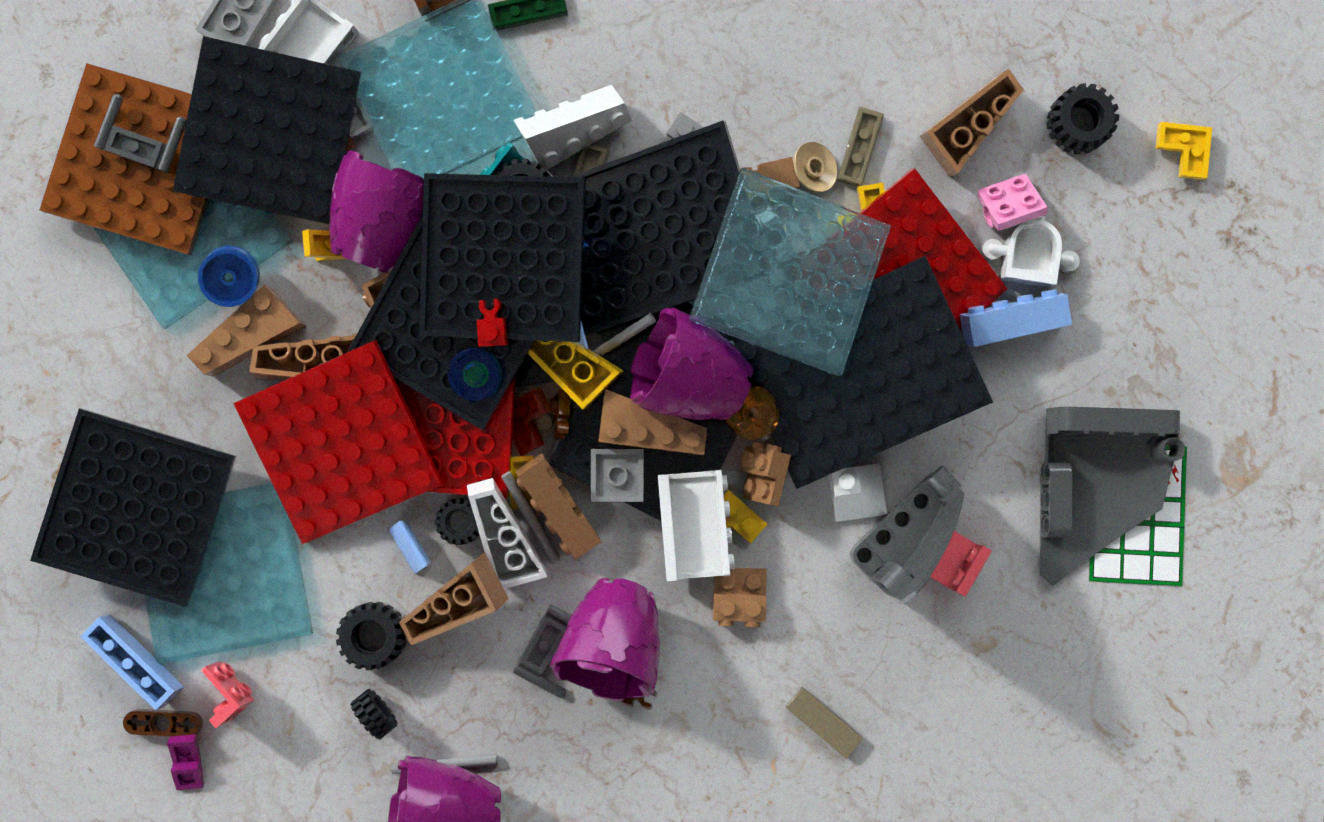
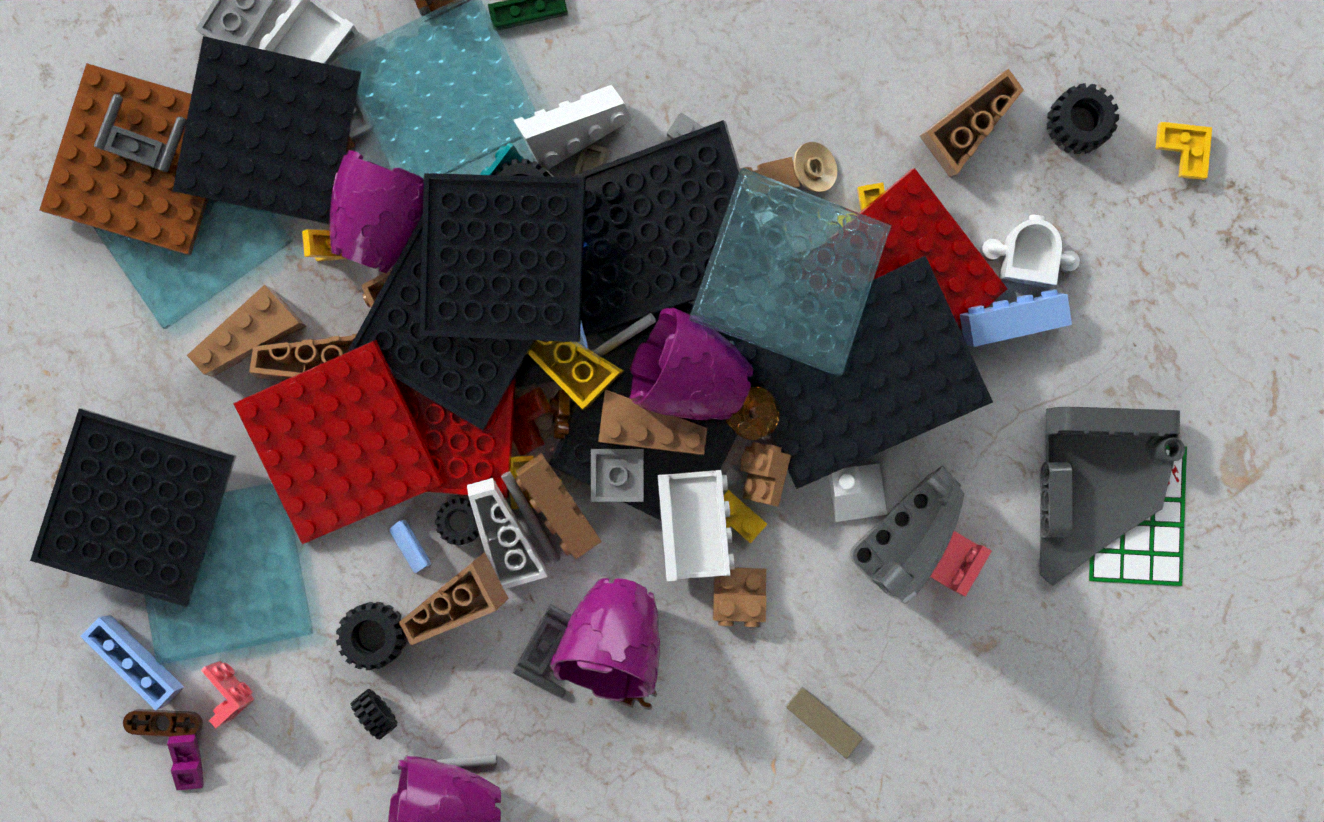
(232, 291): blue wheel -> none
(474, 374): clear blue tile -> none
(491, 329): red plate -> none
(860, 147): dark tan tile -> none
(1011, 202): bright pink plate -> none

